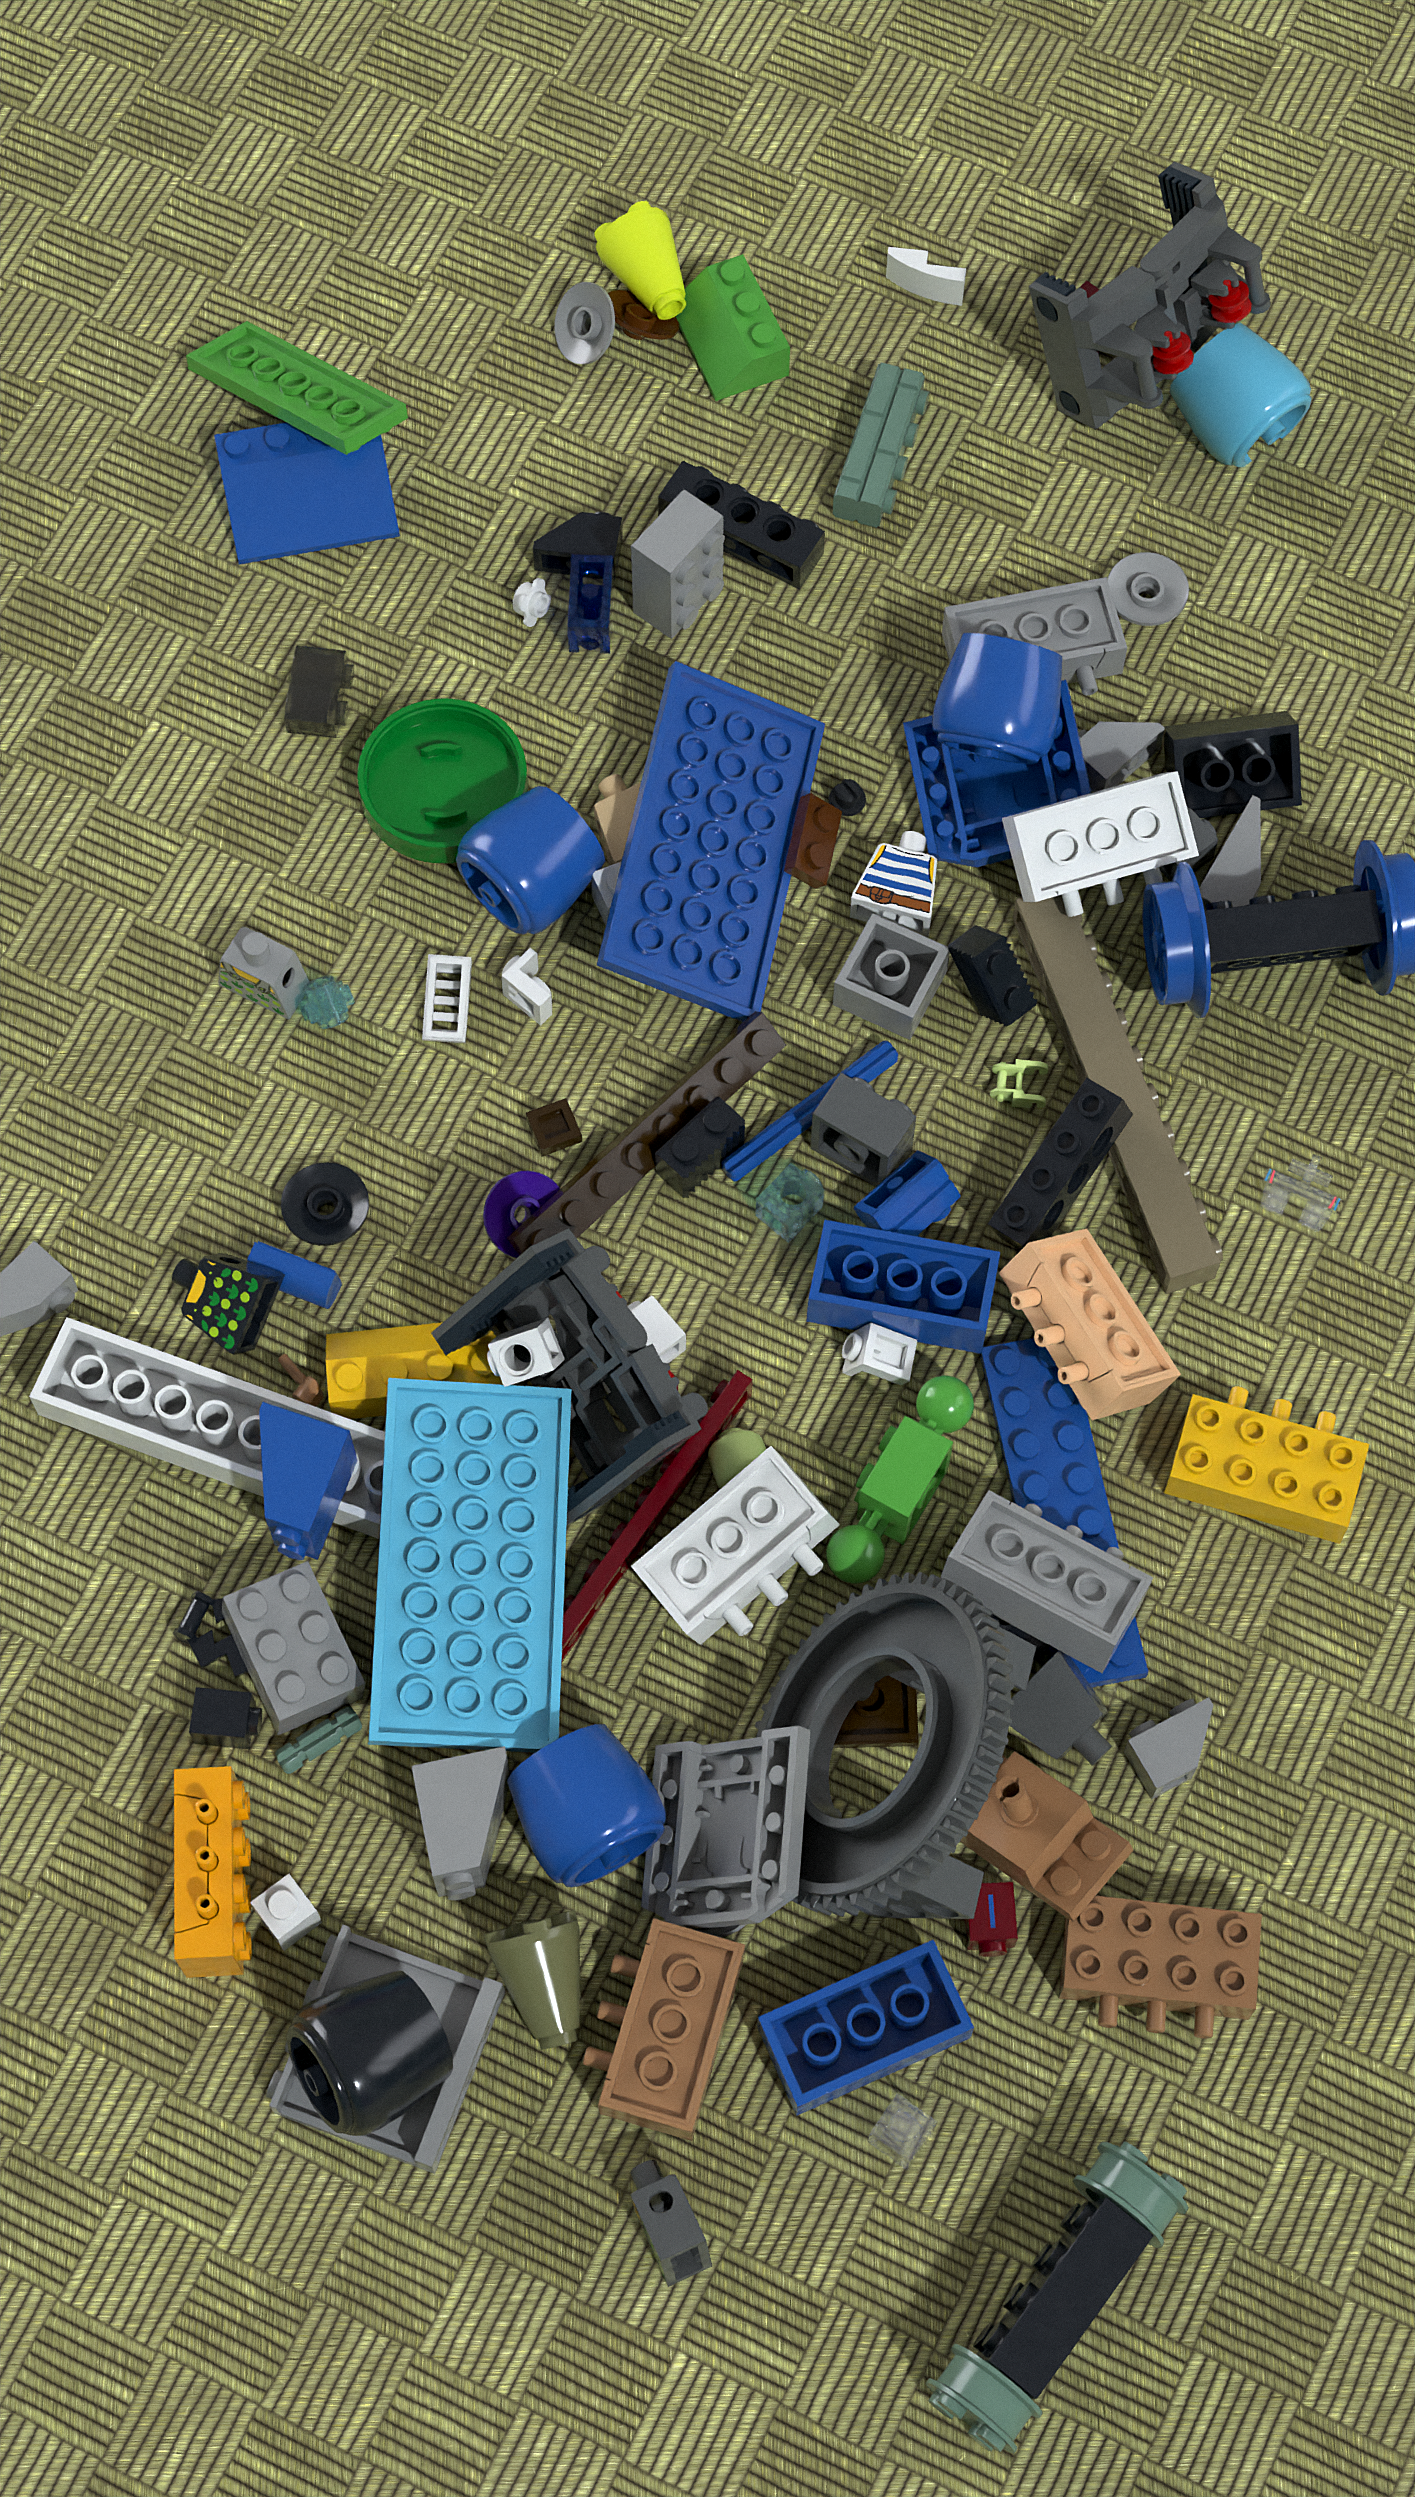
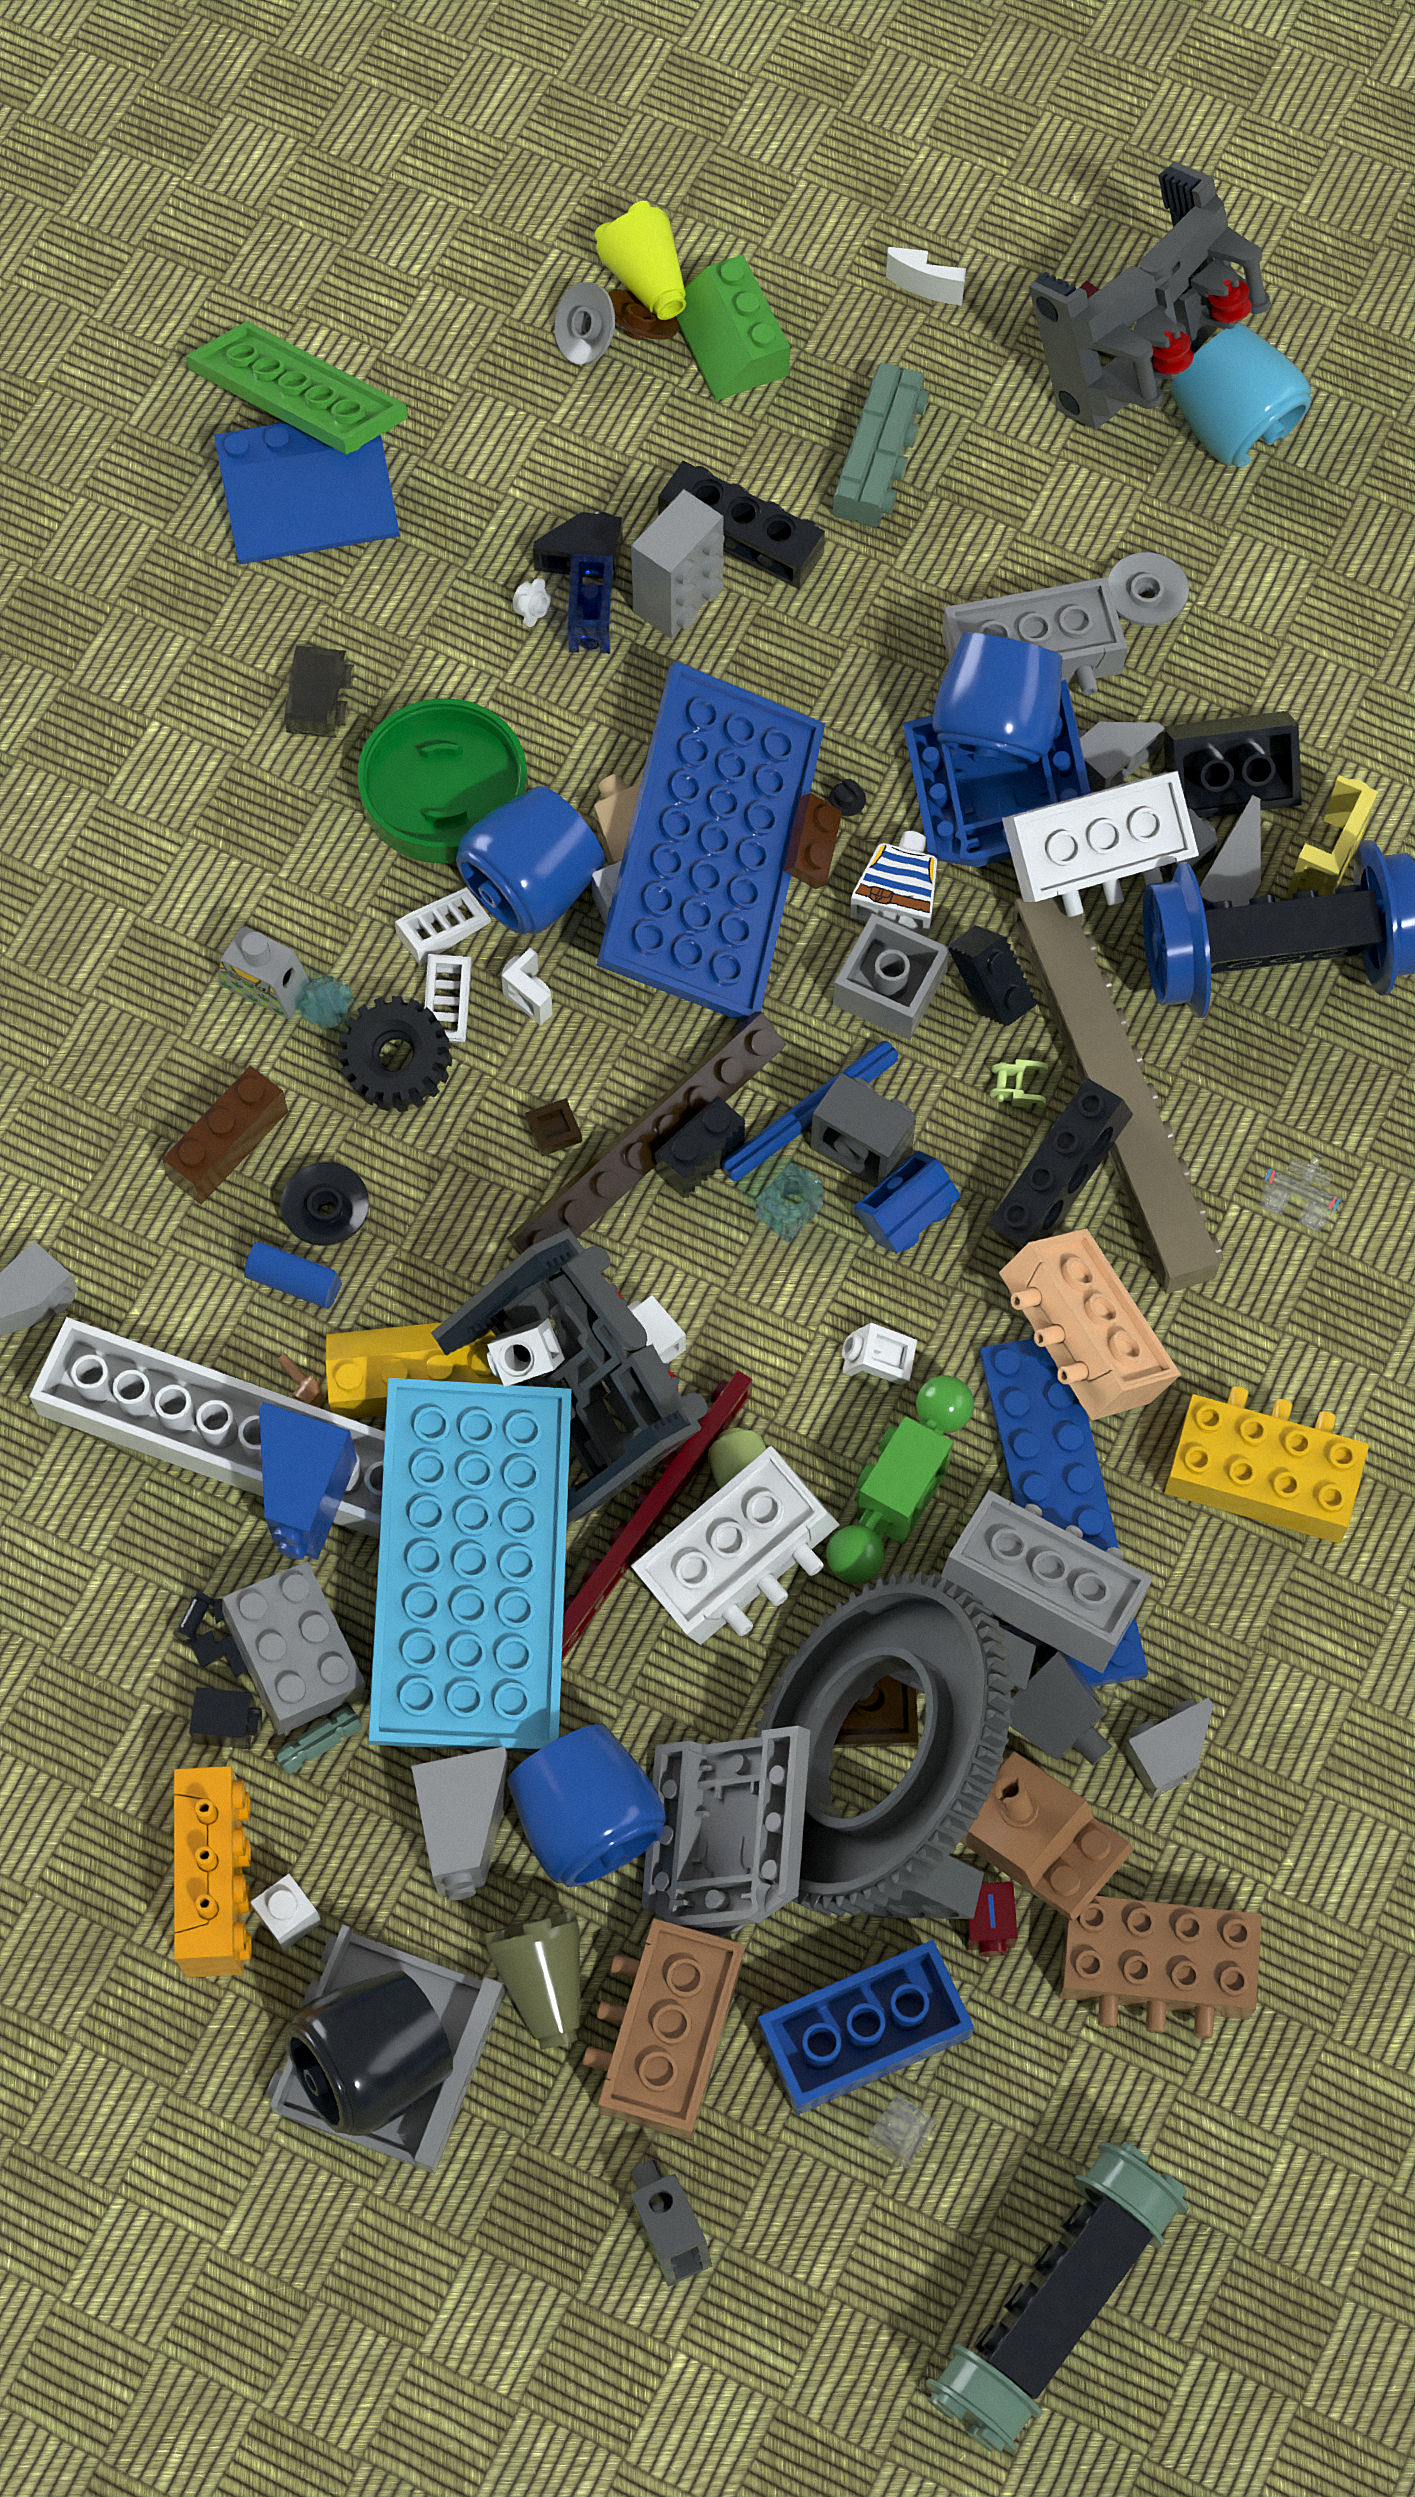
(225, 1134): none -> reddish brown brick
(228, 1298): black torso -> none
(372, 1031): none -> black tyre
(410, 924): none -> white slope
(514, 1190): dark purple dish -> none
(903, 1284): blue slope -> none
(1349, 810): none -> light yellow panel

